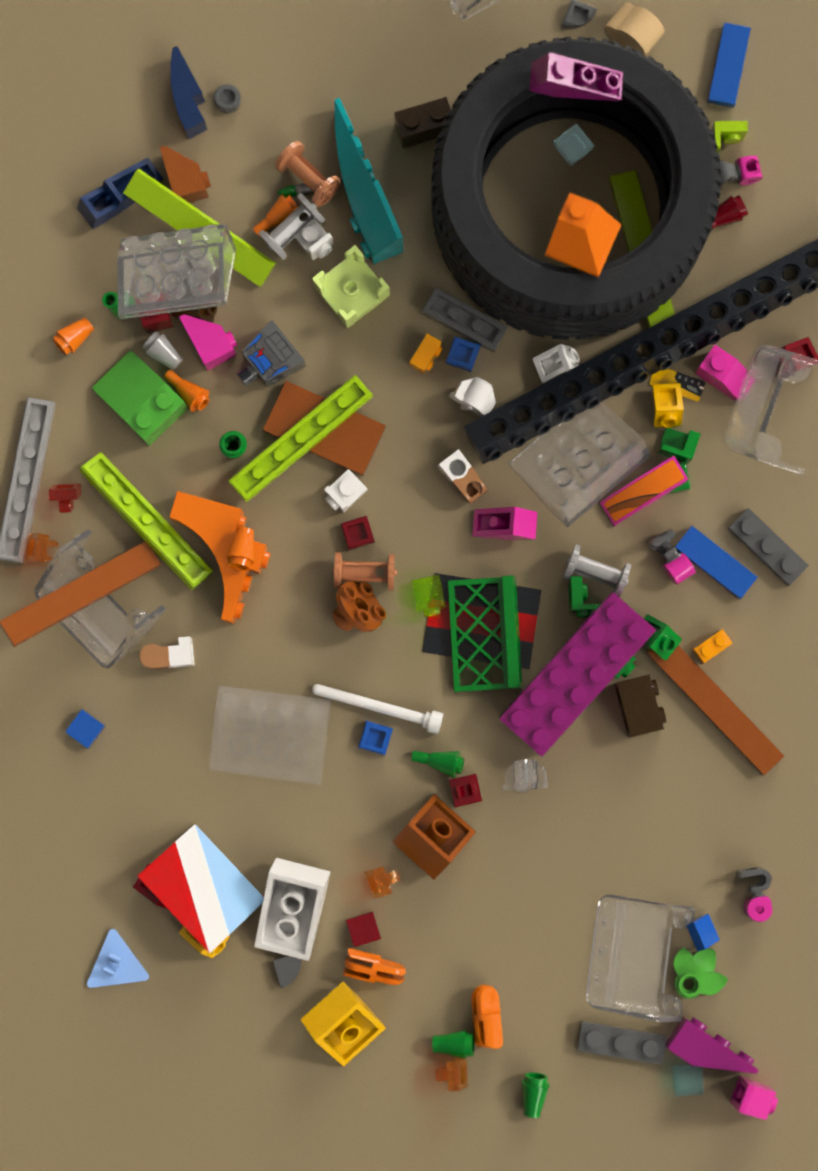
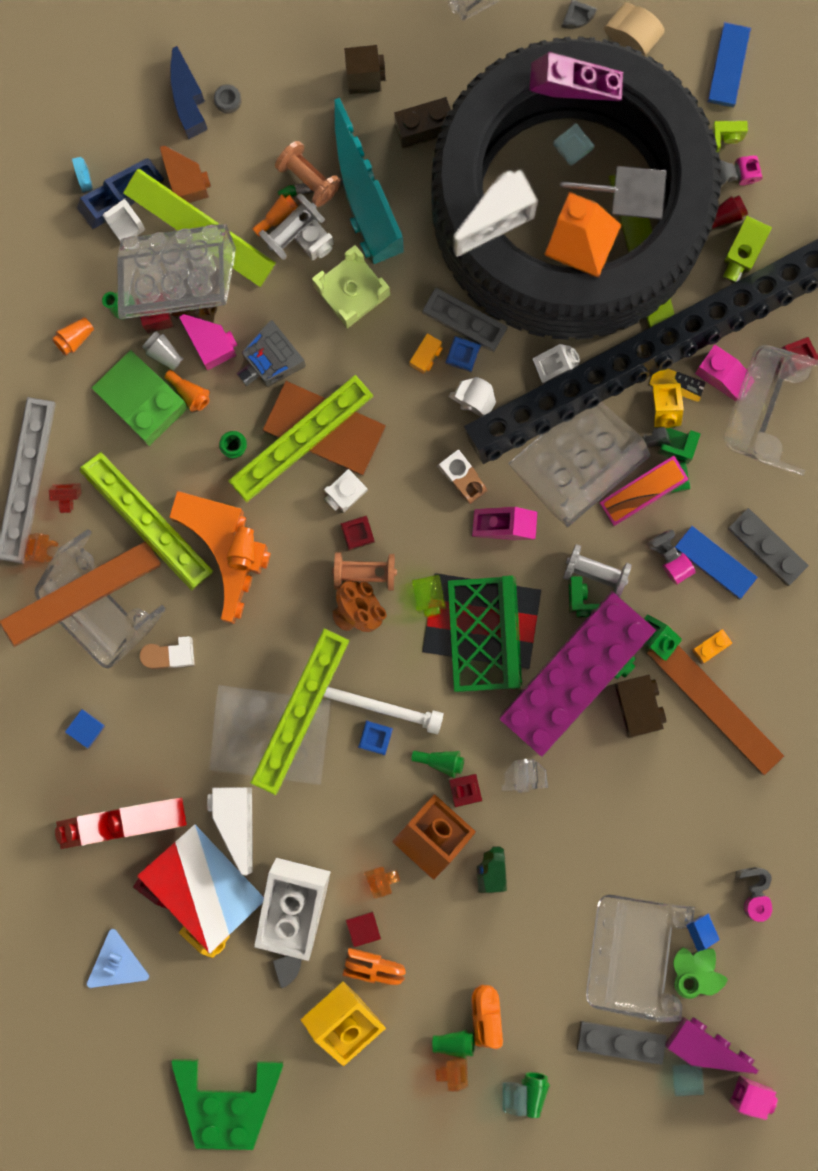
(82, 174): none -> medium azure tile
(120, 823): none -> arch
(123, 220): none -> white panel
(225, 1117): none -> green wing
(234, 820): none -> white slope
(299, 711): none -> lime tile
(364, 69): none -> dark brown brick
(492, 871): none -> dark green rock
(501, 210): none -> white slope
(514, 1098): none -> clear light blue tile
(635, 192): none -> flat silver piece
(659, 437): none -> dark grey tile
(750, 239): none -> lime torso

